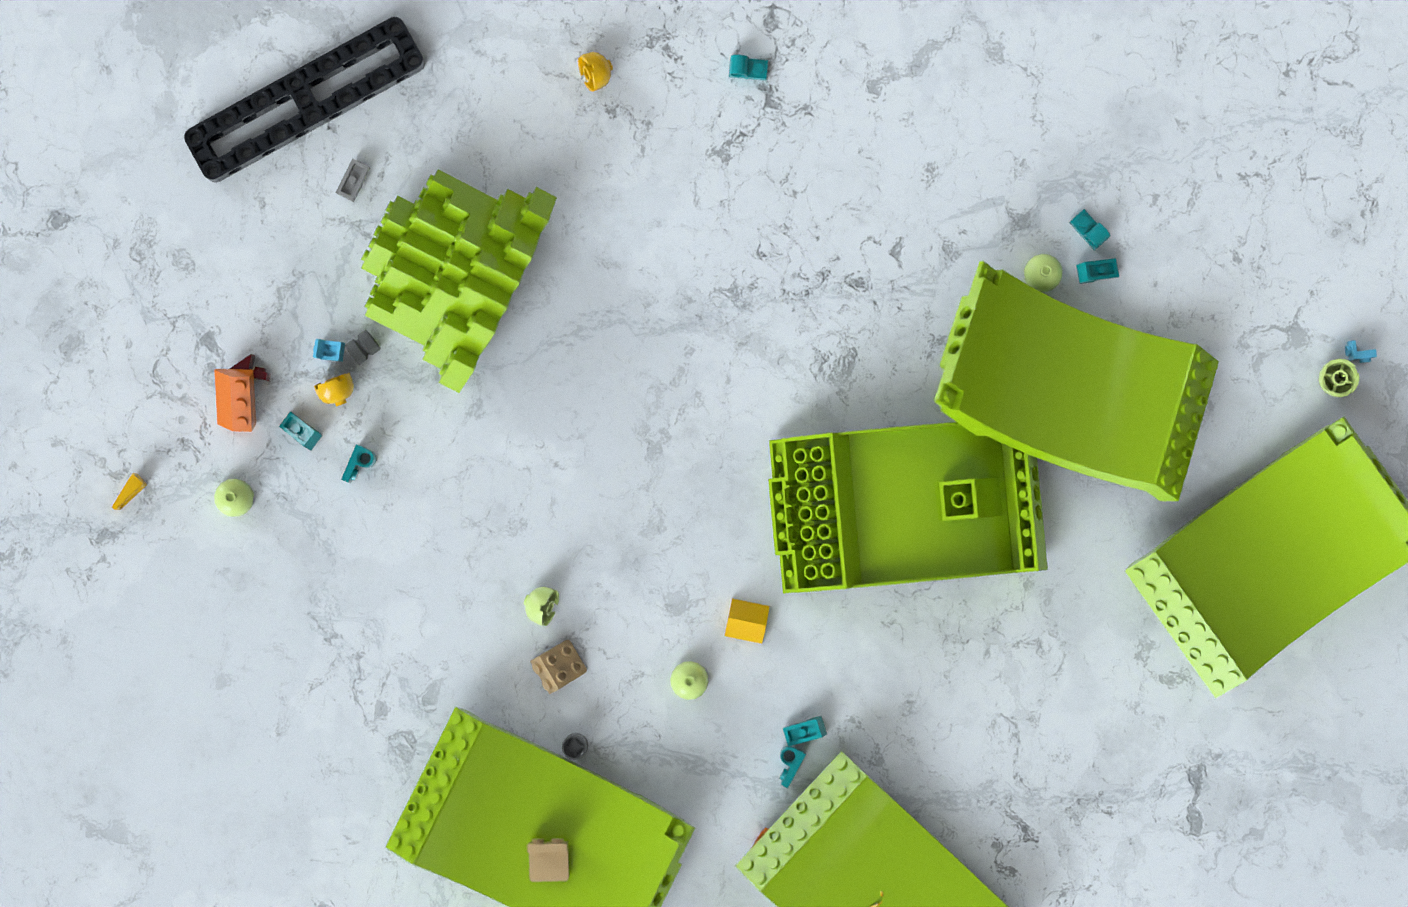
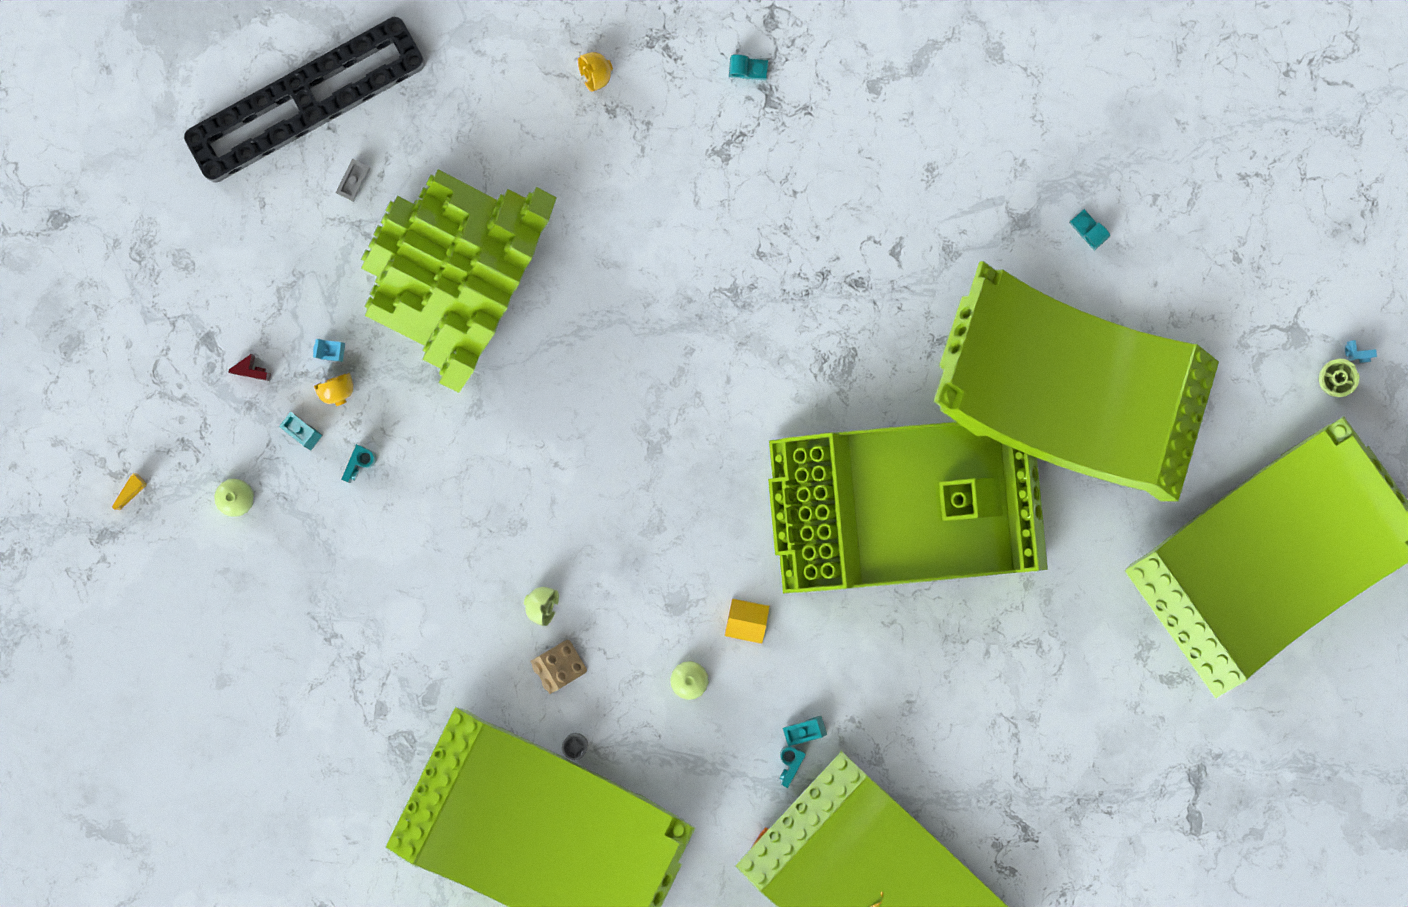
(235, 399): orange slope -> none
(362, 347): dark grey wheel -> none
(548, 860): tan bracket -> none
(1043, 272): yellowish green cylinder -> none
(1097, 270): teal plate -> none

